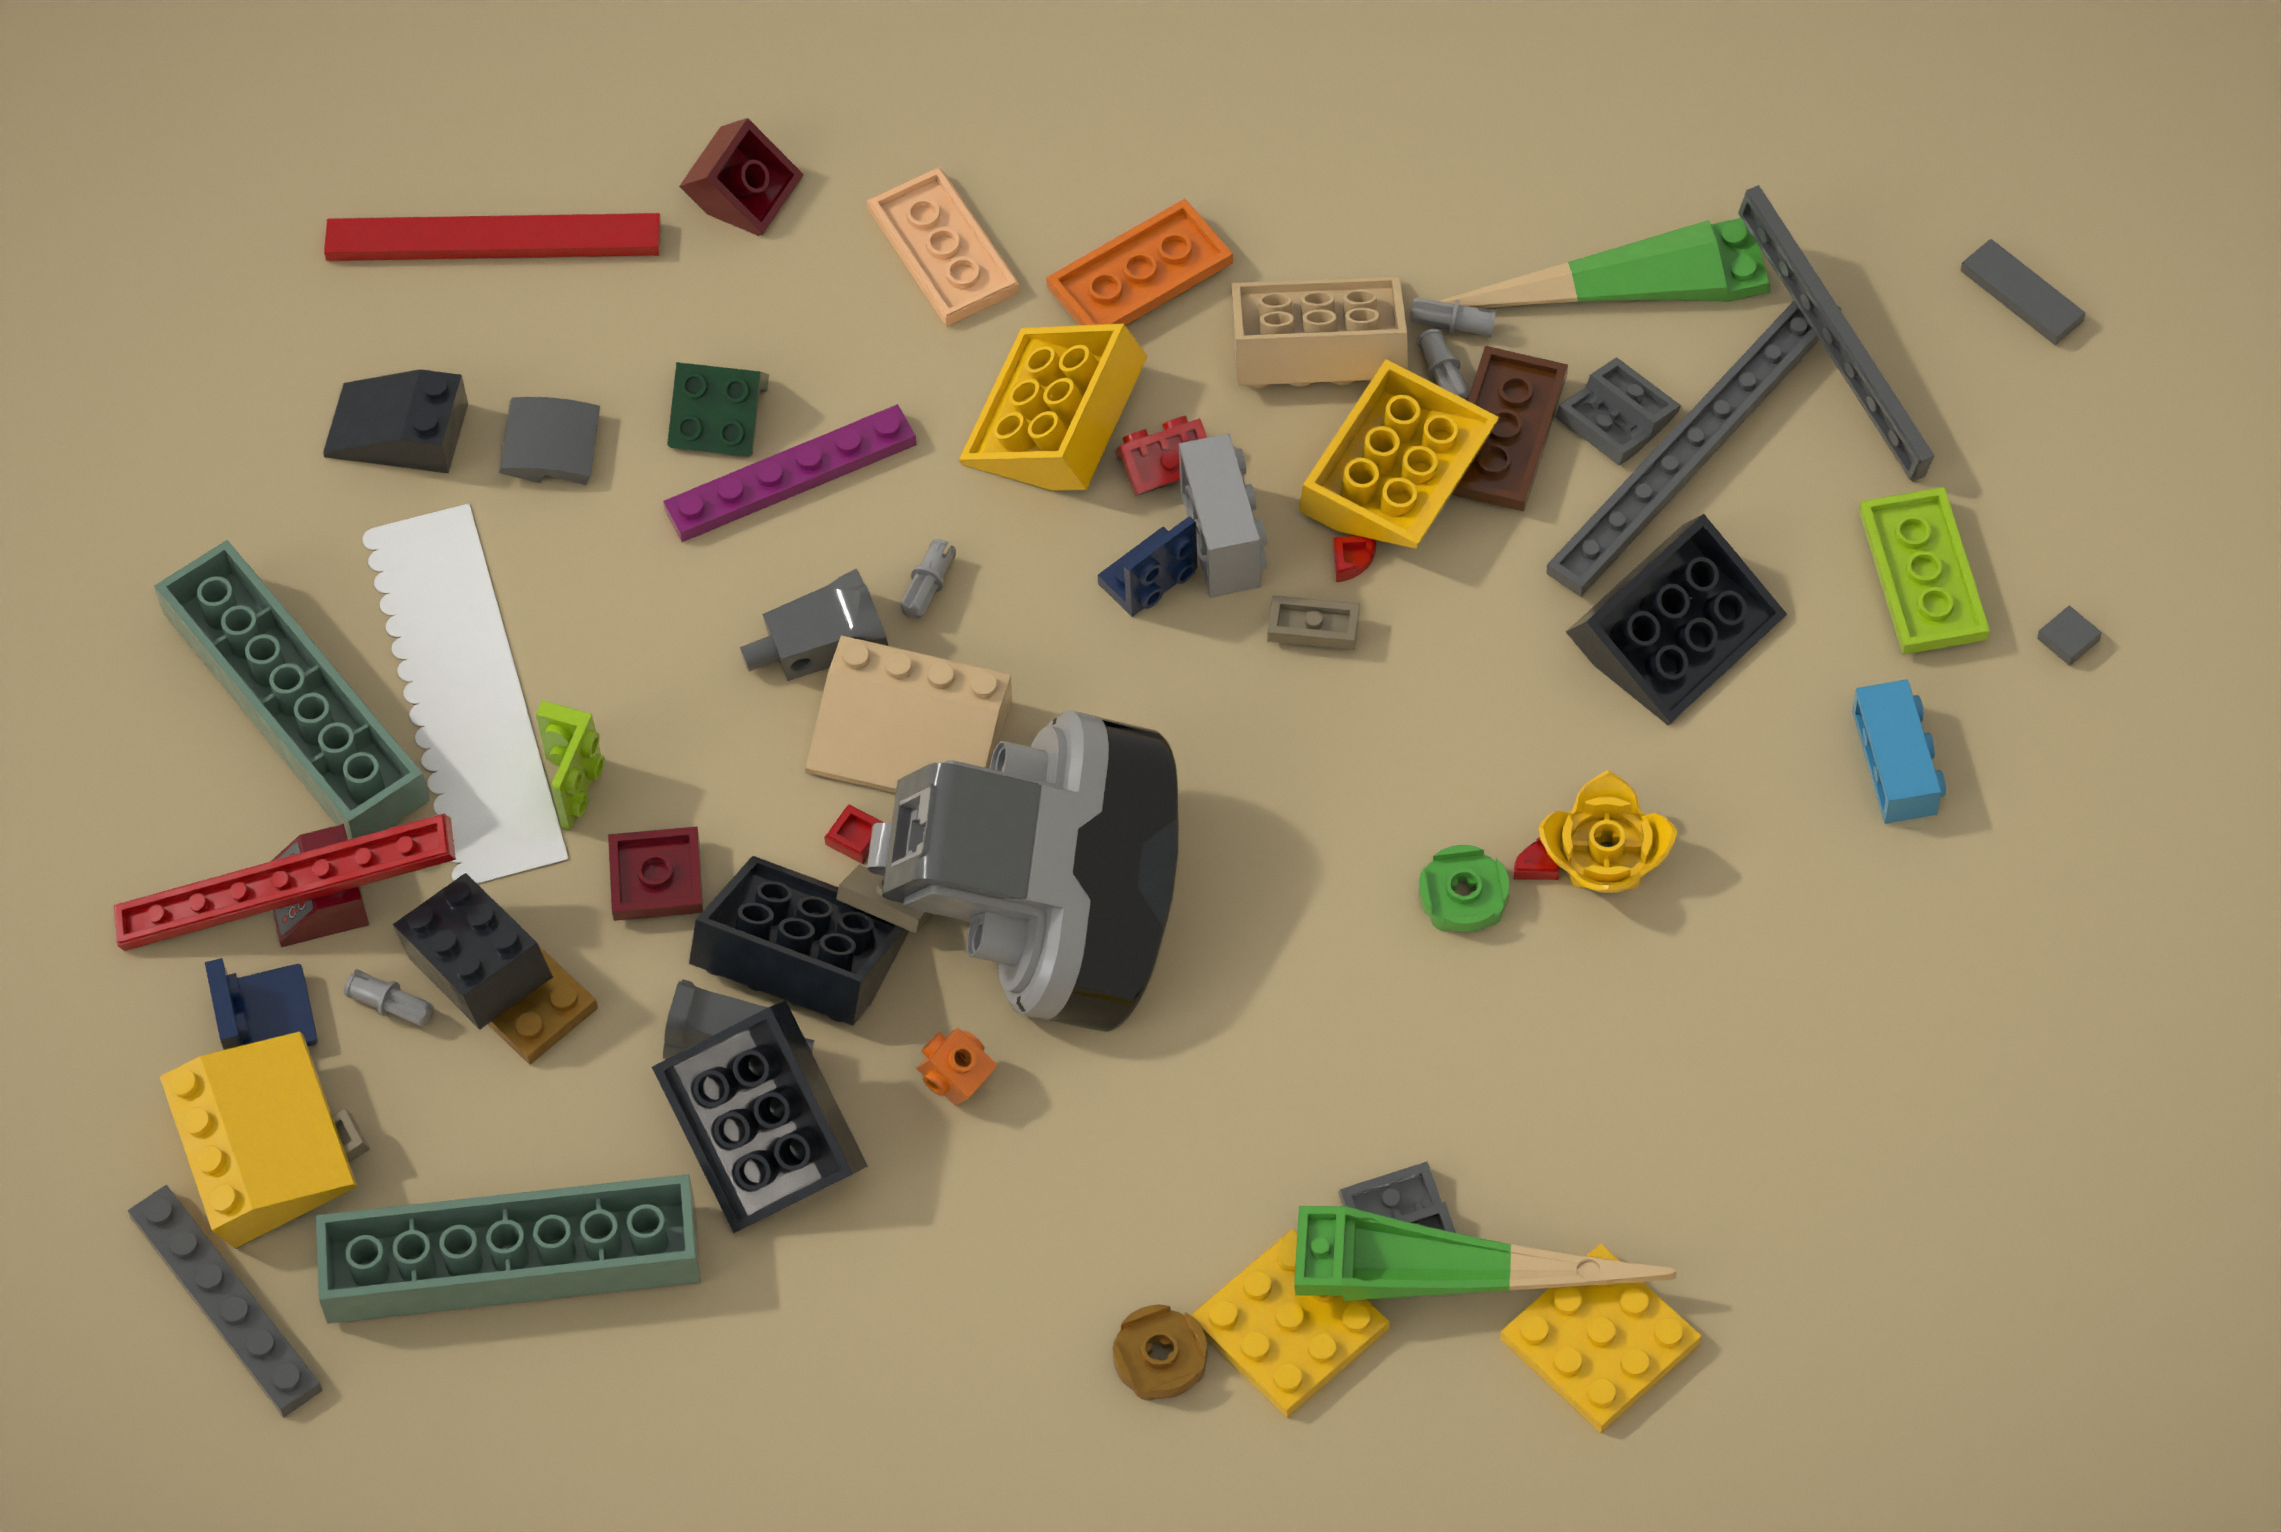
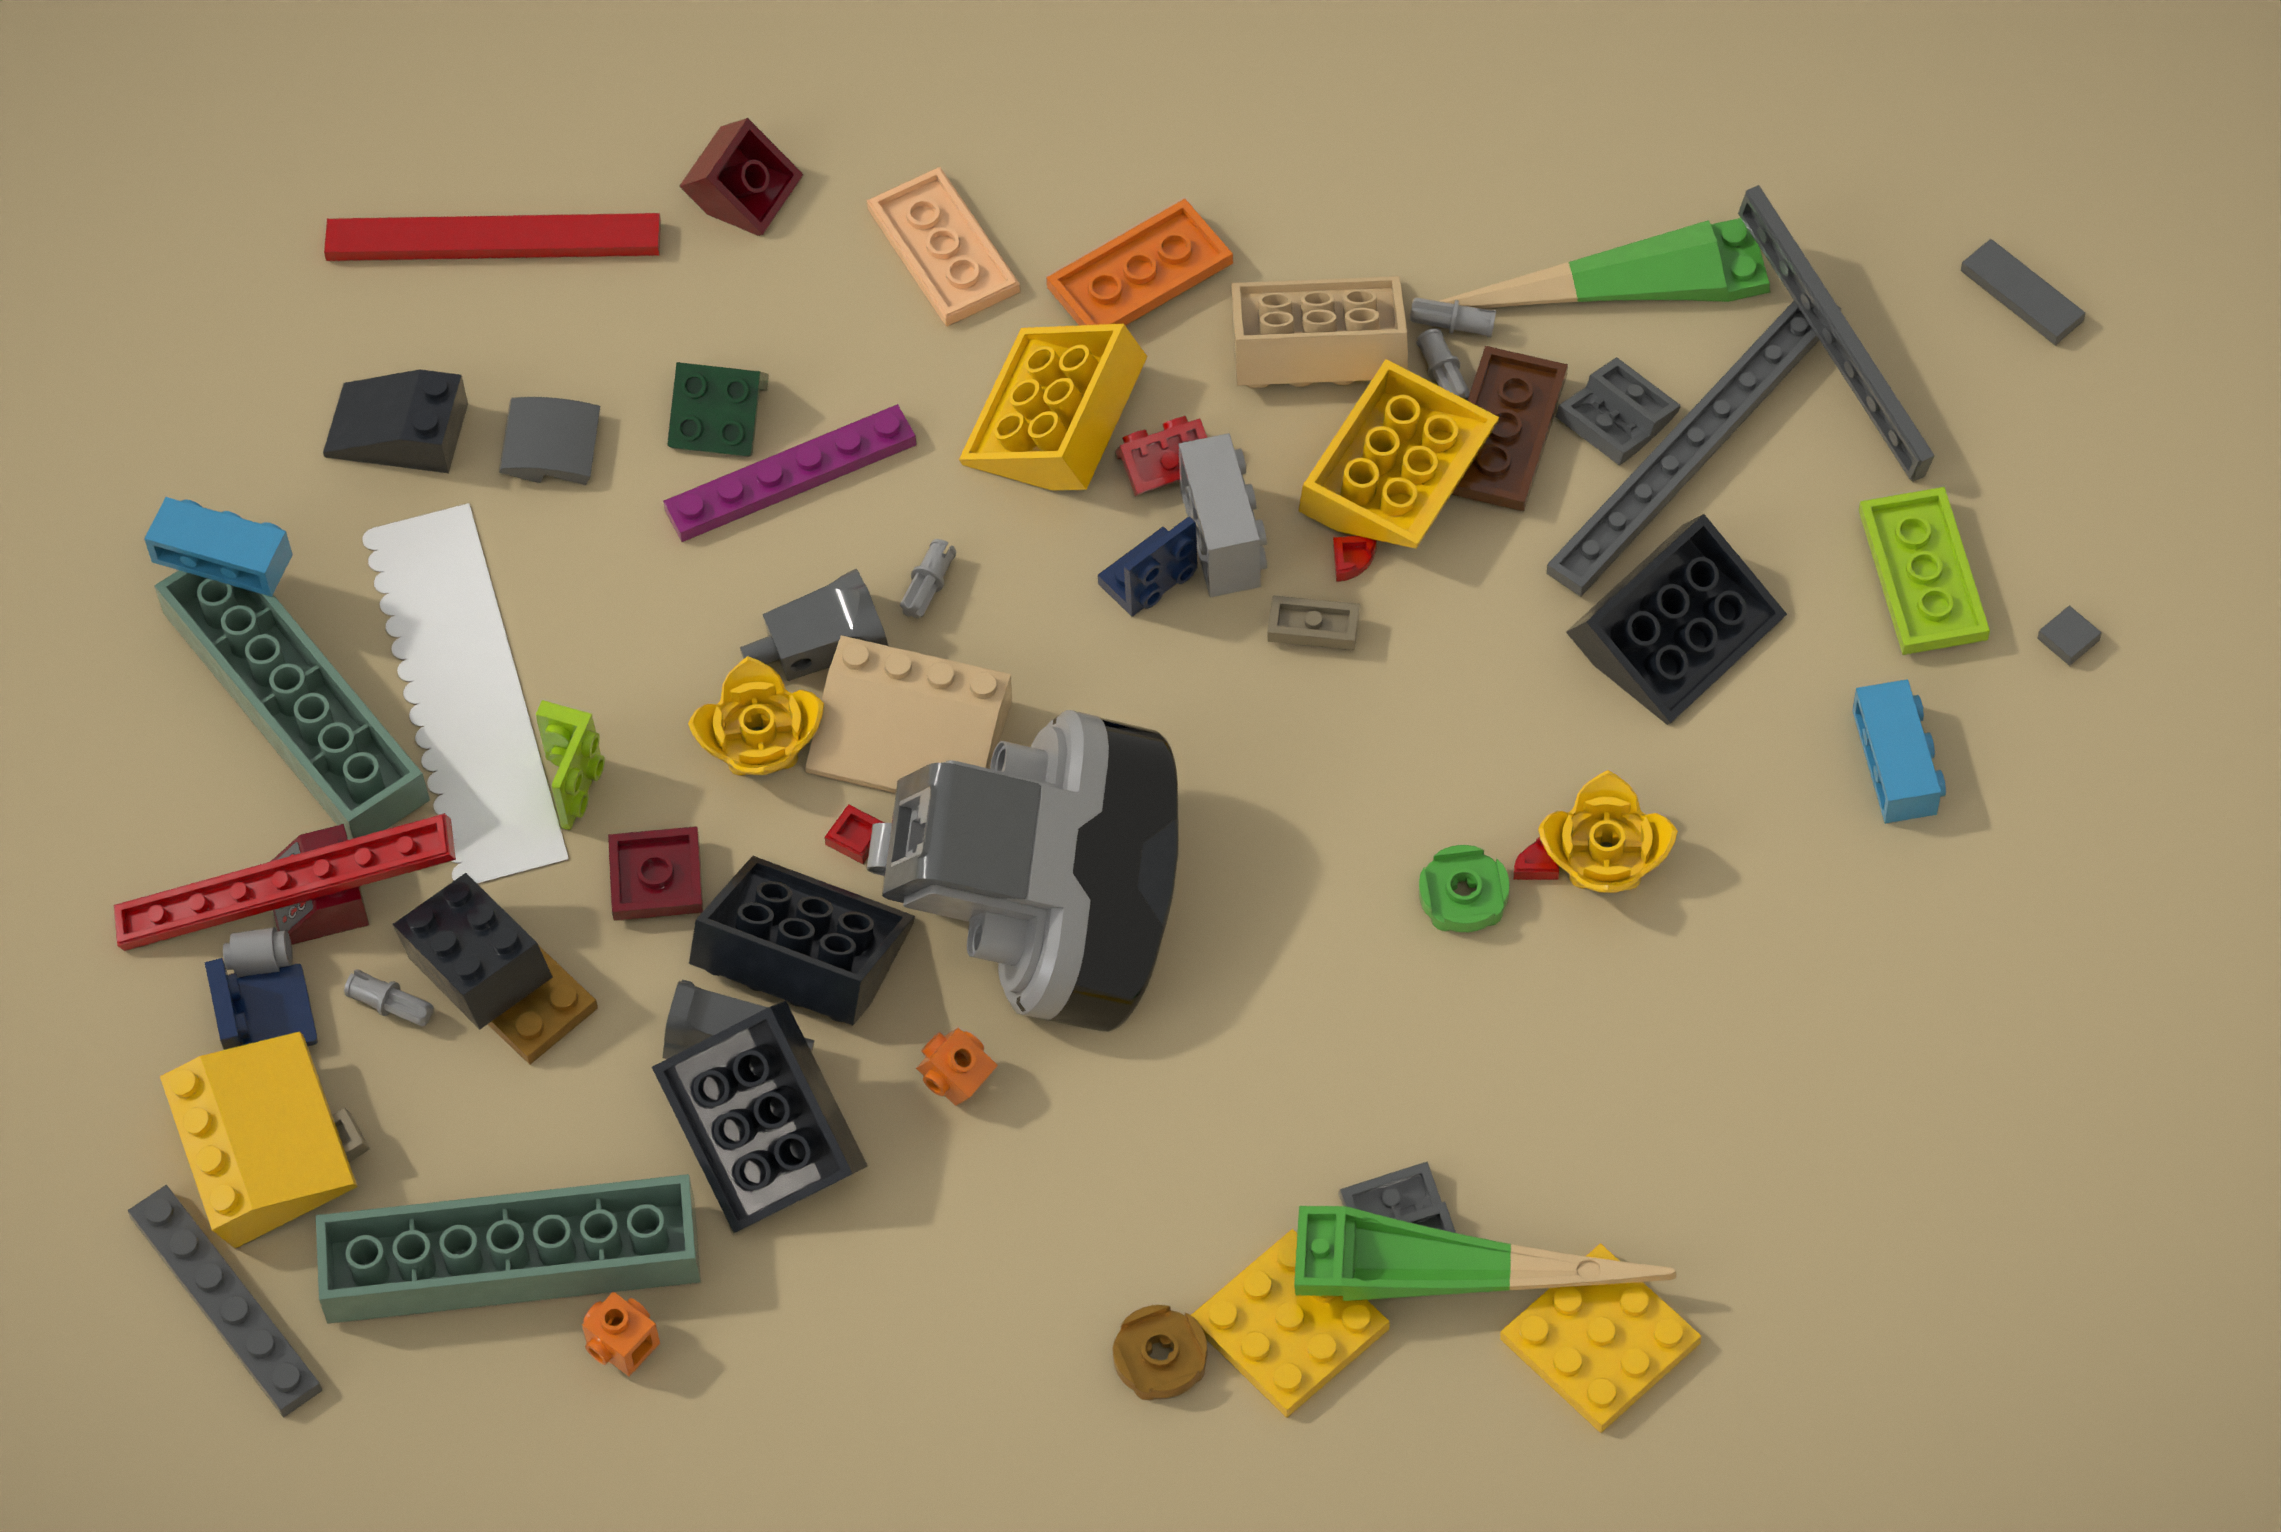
(218, 546): none -> dark azure brick
(258, 951): none -> light grey brick
(620, 1333): none -> orange brick
(754, 698): none -> yellow brick
(864, 892): dark tan plate -> none

